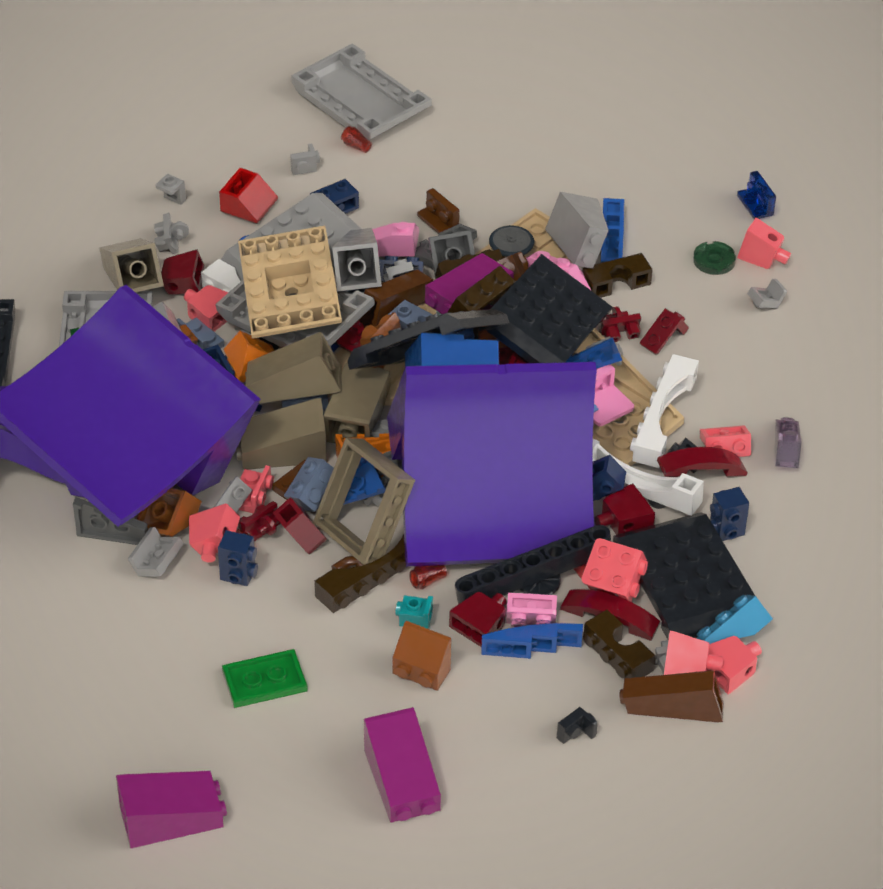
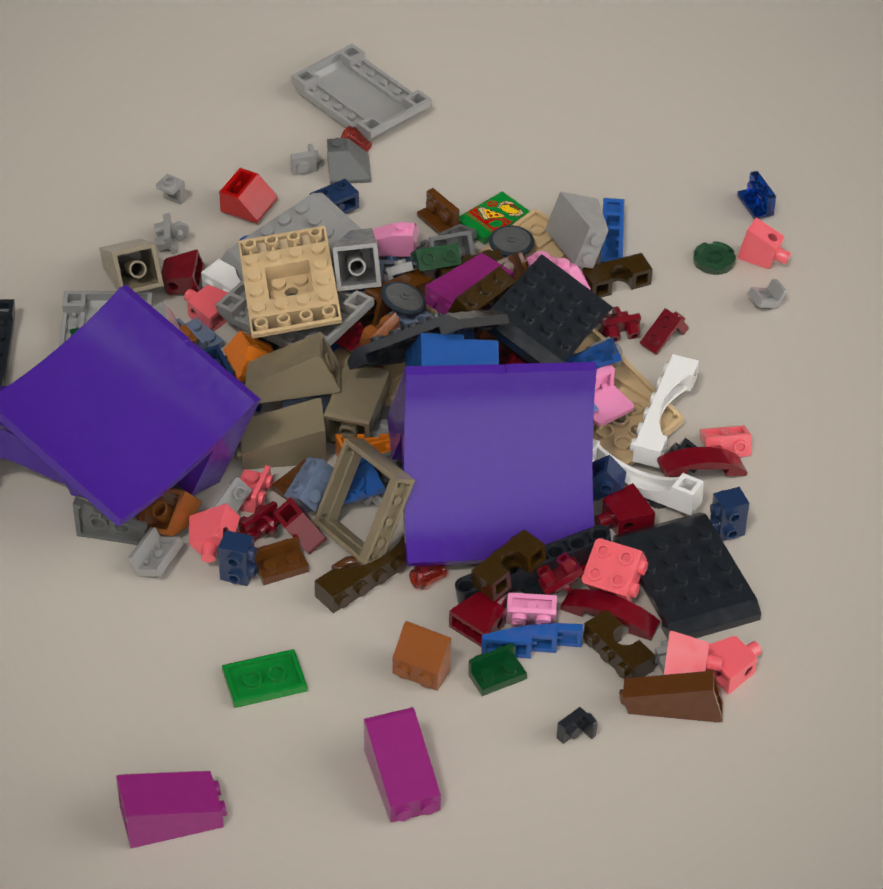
(280, 561): none -> reddish brown bracket
(347, 161): none -> dark grey slope
(403, 298): none -> dark grey wheel
(415, 610): teal brick -> none
(437, 257): none -> dark green bracket
(492, 214): none -> tile
(496, 669): none -> dark green bracket
(520, 551): none -> dark brown arch
(560, 577): none -> dark red hips
(741, 620): dark azure slope -> none
(787, 443): clear purple slope -> none

